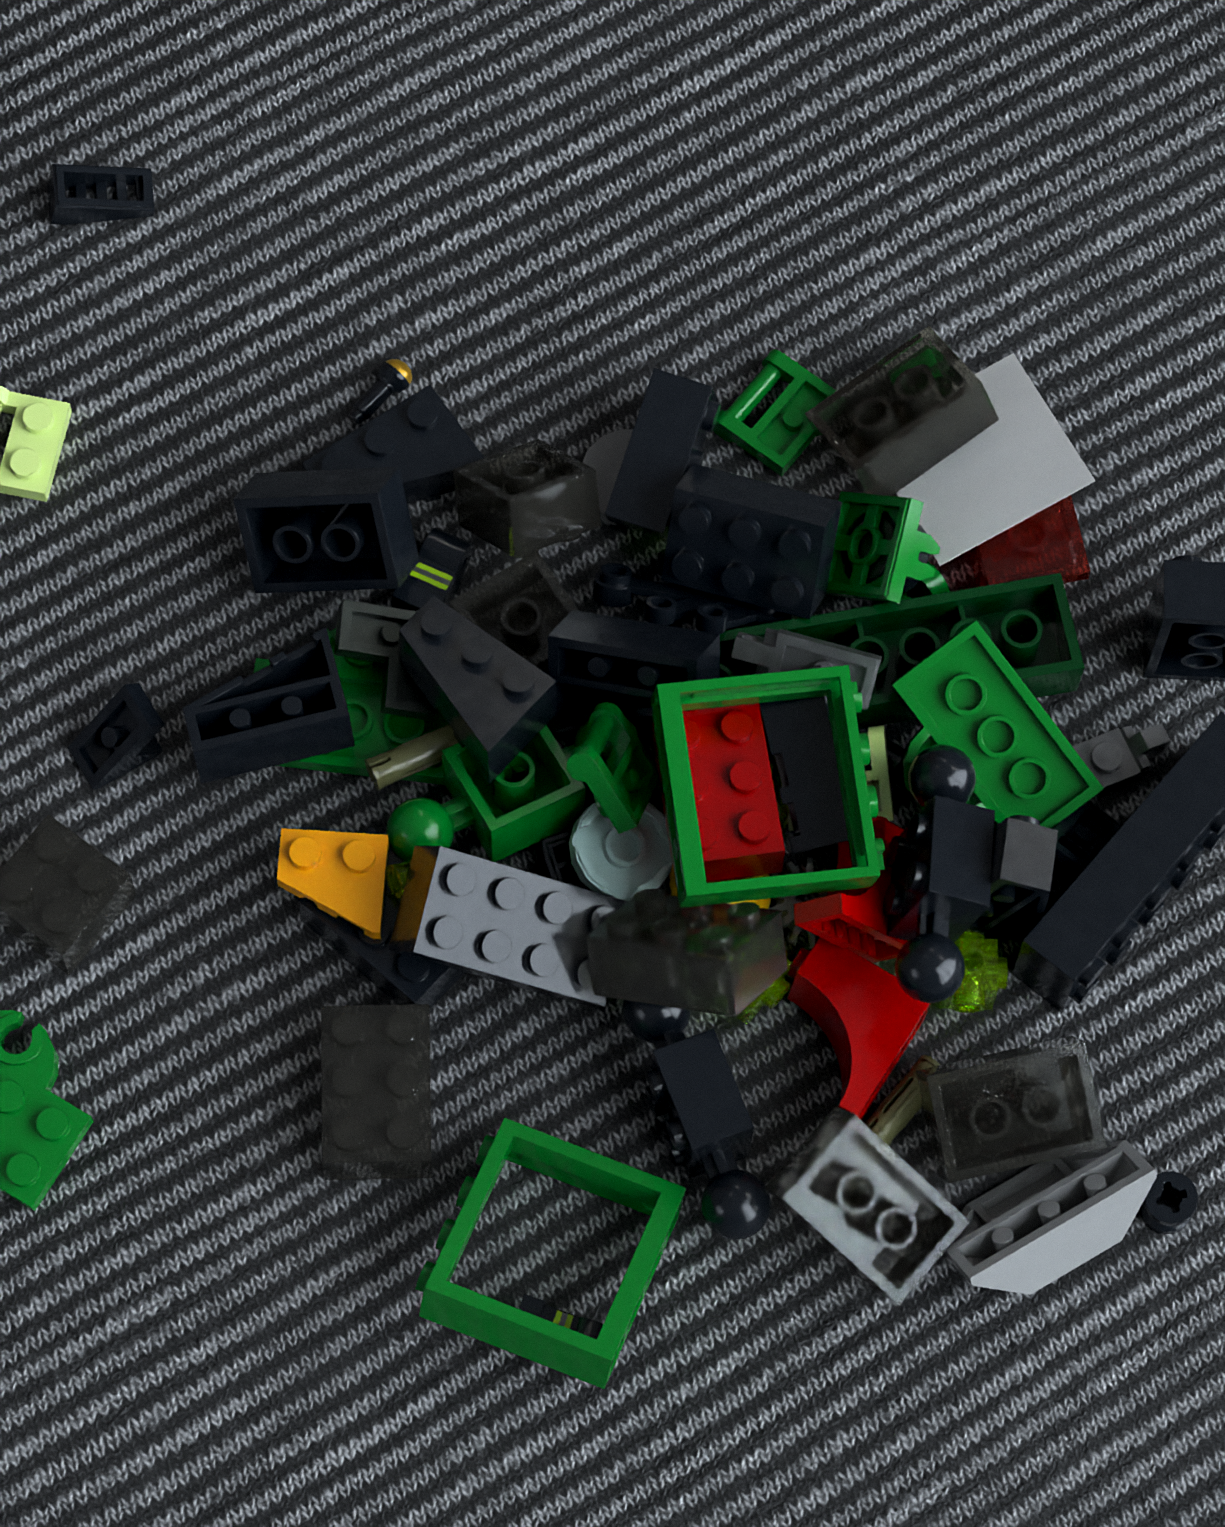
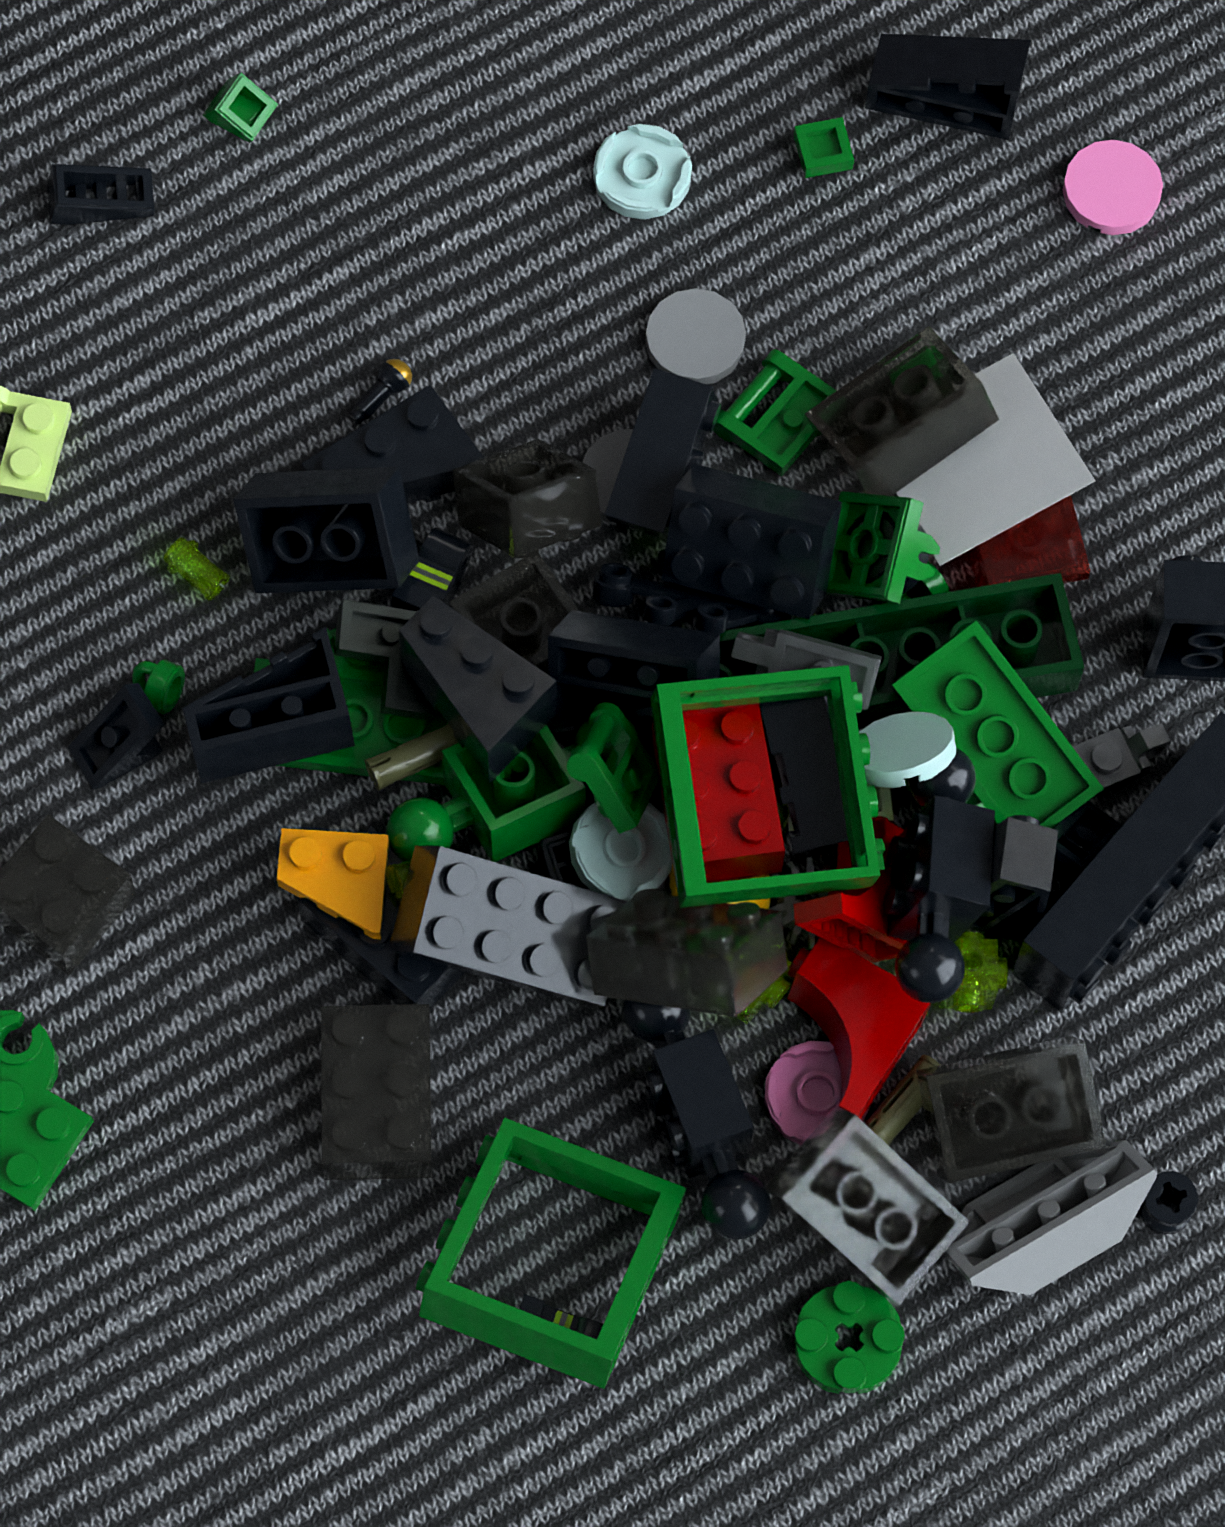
(163, 685): none -> green tile
(195, 567): none -> clear neon green pin
(240, 108): none -> green slope
(642, 171): none -> light aqua tile
(696, 335): none -> light grey tile
(798, 1110): none -> bright pink tile
(823, 147): none -> green plate
(848, 1370): none -> green plate
(908, 747): none -> light aqua tile
(949, 80): none -> black wedge
(1112, 187): none -> bright pink tile

